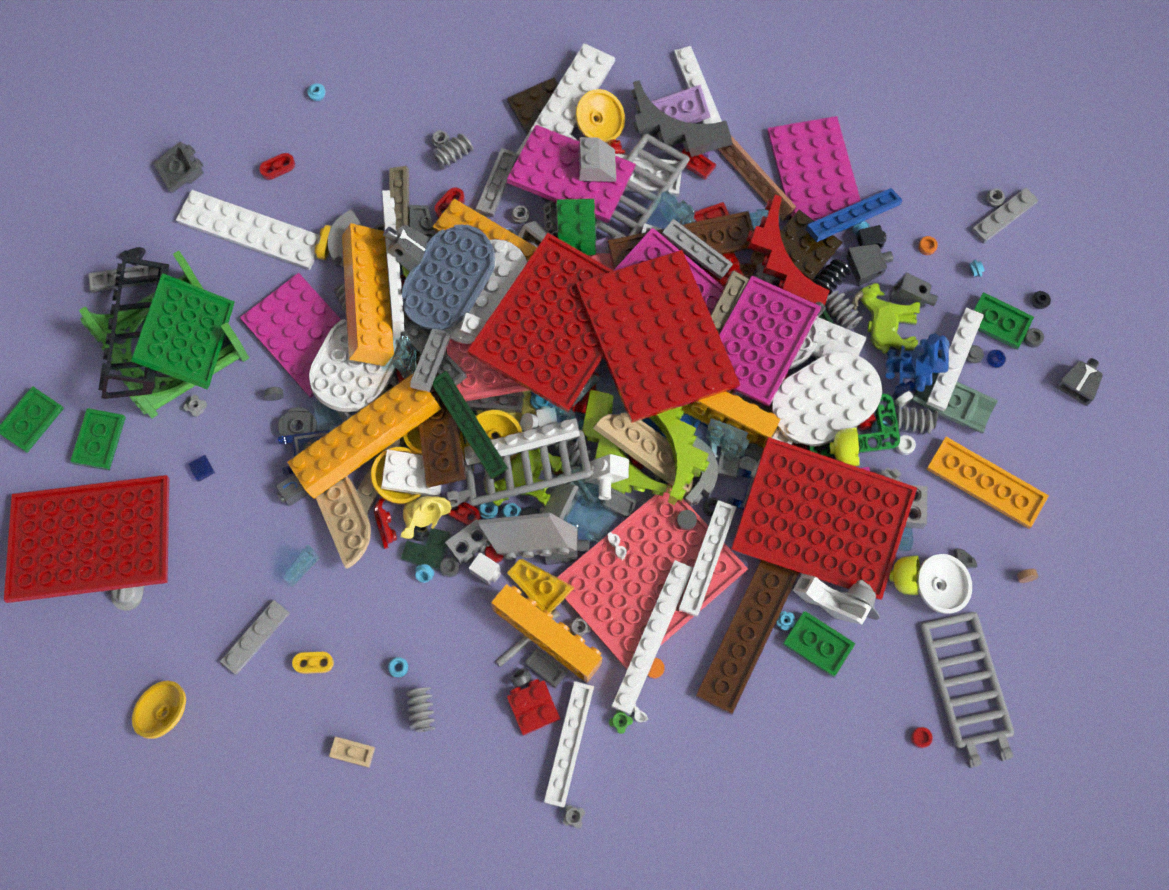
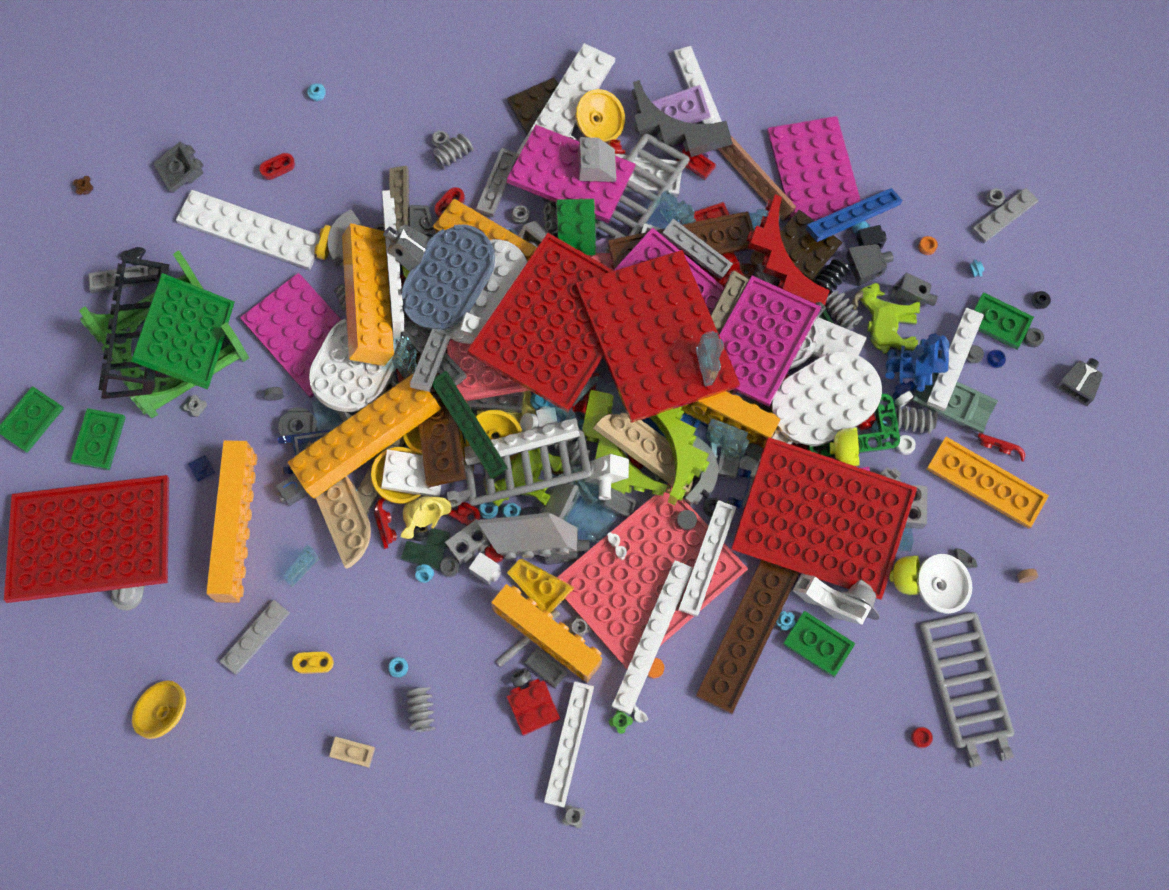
(83, 190): none -> reddish brown plate
(231, 522): none -> light orange brick
(708, 355): none -> clear light blue plate
(1005, 447): none -> red piece

